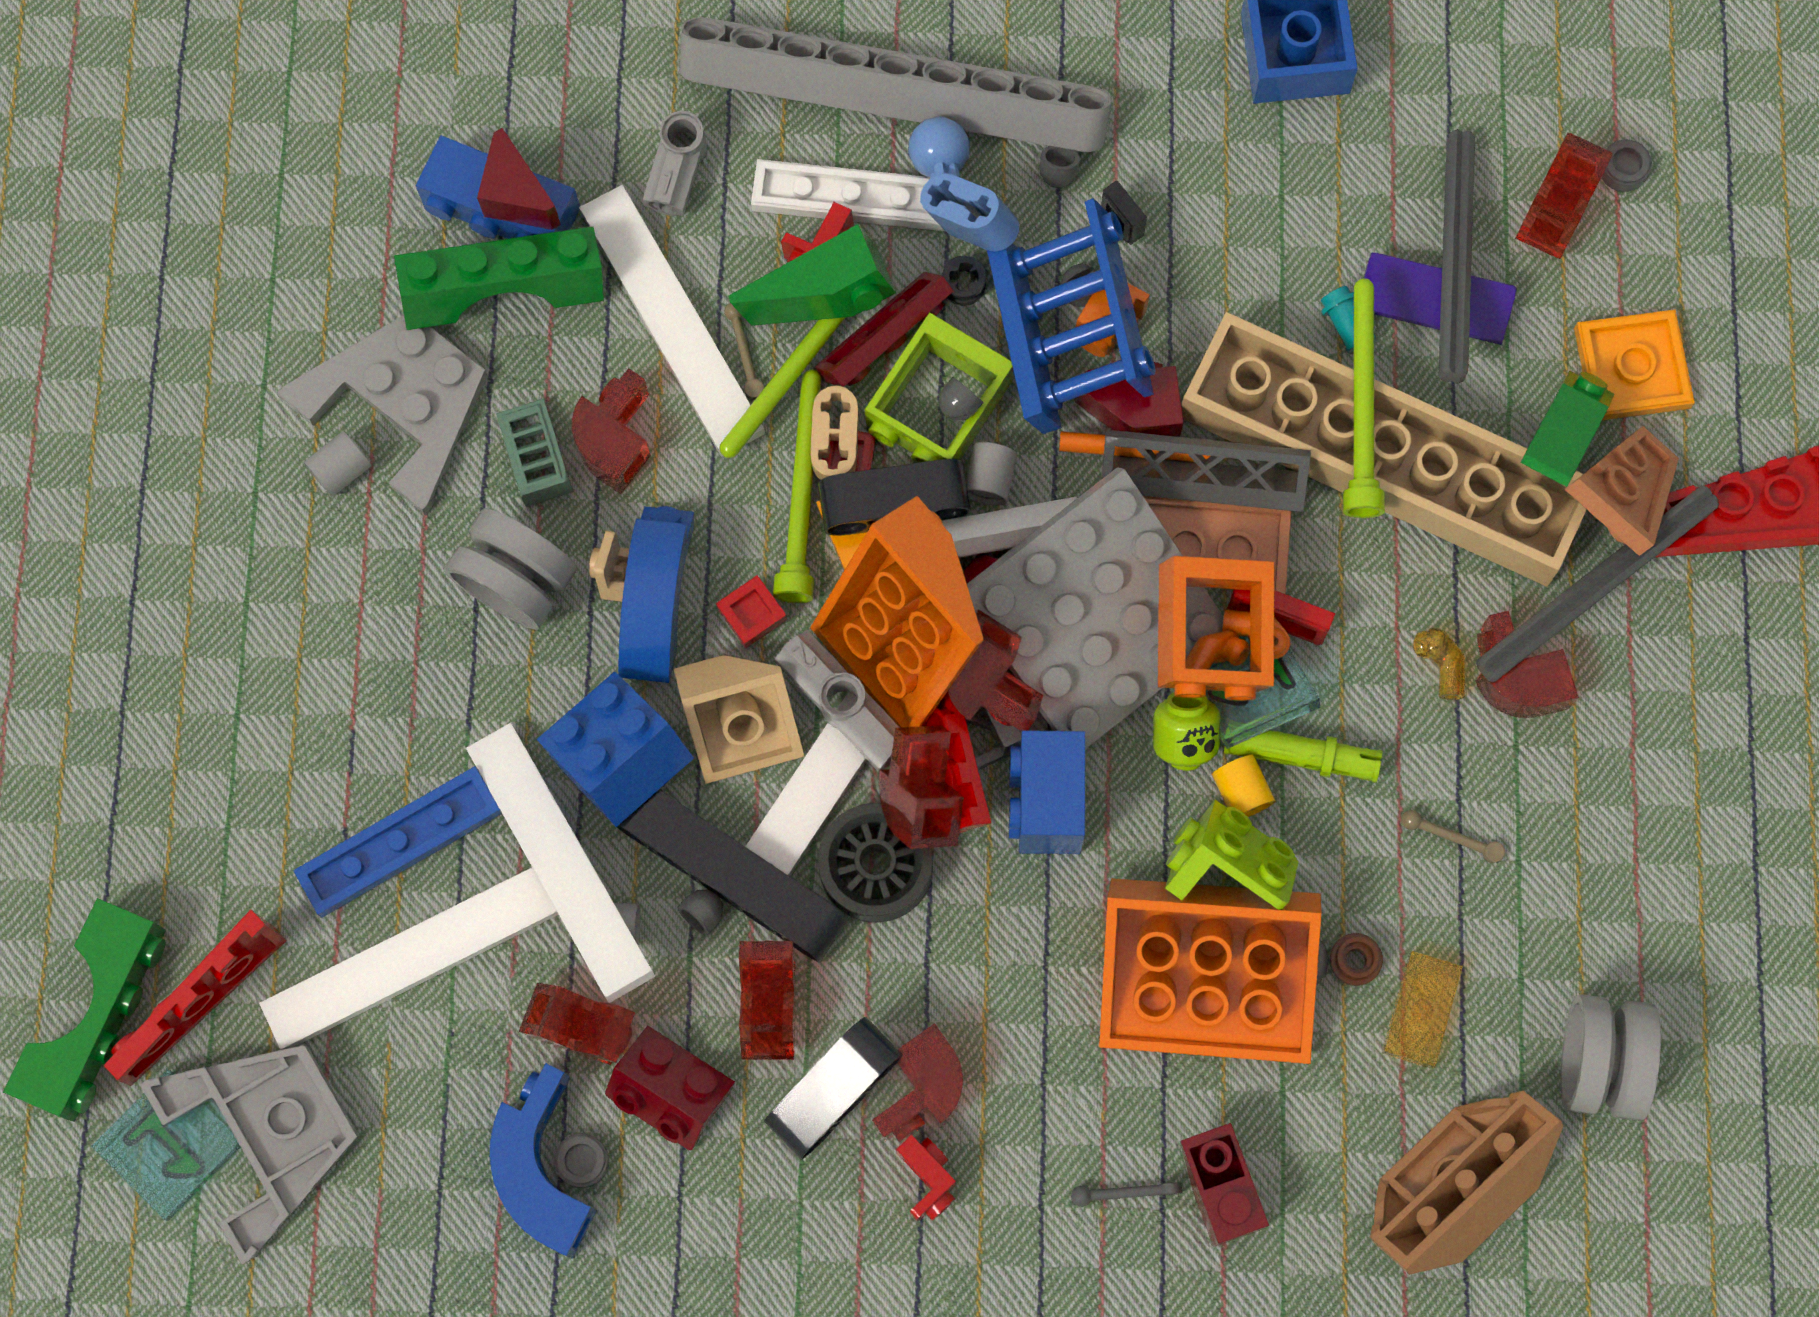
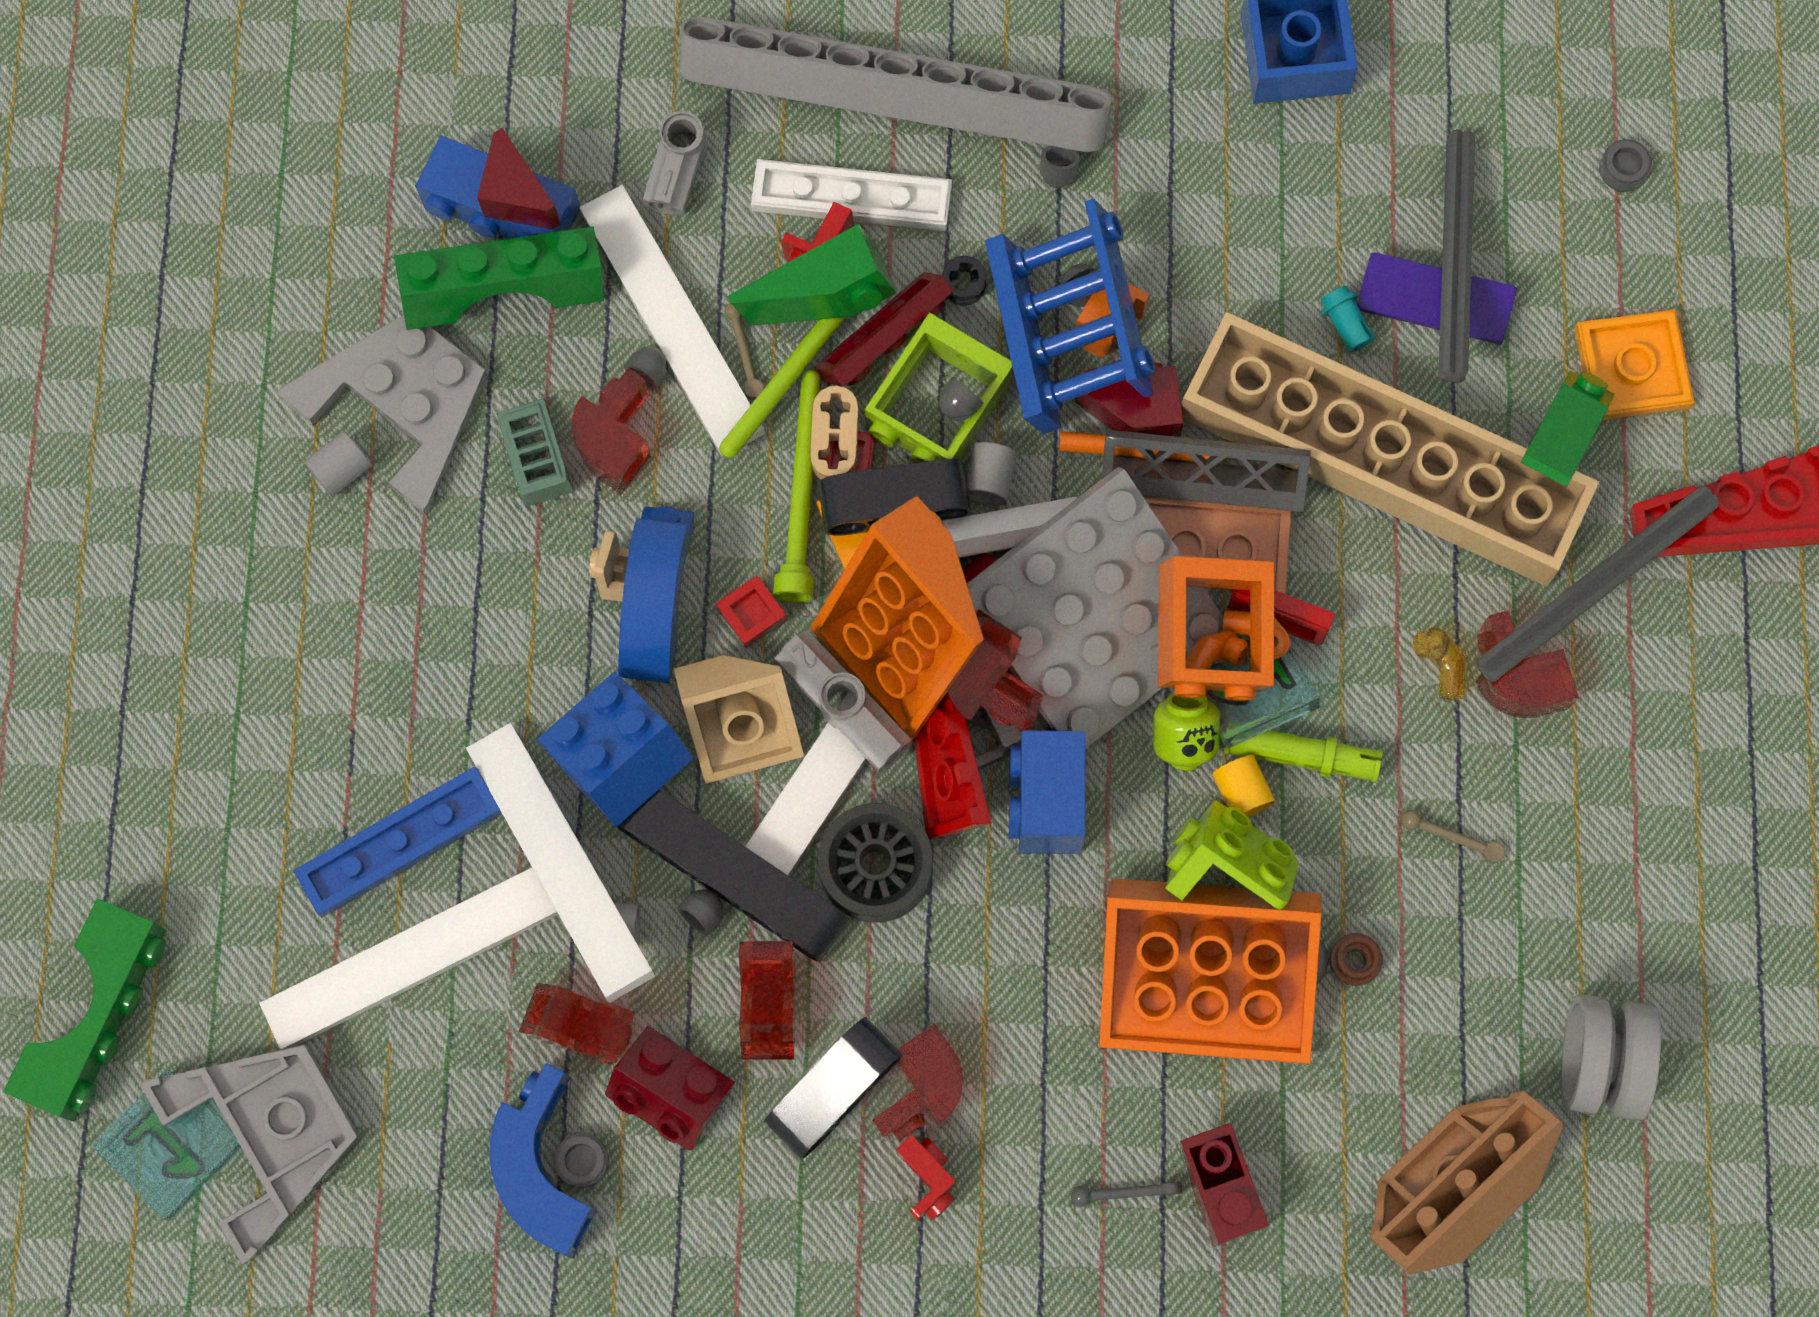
(202, 990): red wing -> none
(510, 568): light grey wheel -> none
(650, 365): none -> dark grey hinge
(914, 792): clear red brick -> none
(959, 206): medium blue beam -> none
(1127, 211): black tile -> none
(1363, 494): lime piece -> none
(1422, 1009): clear yellow plate -> none
(1564, 195): clear red brick -> none
(1629, 489): nougat wing -> none

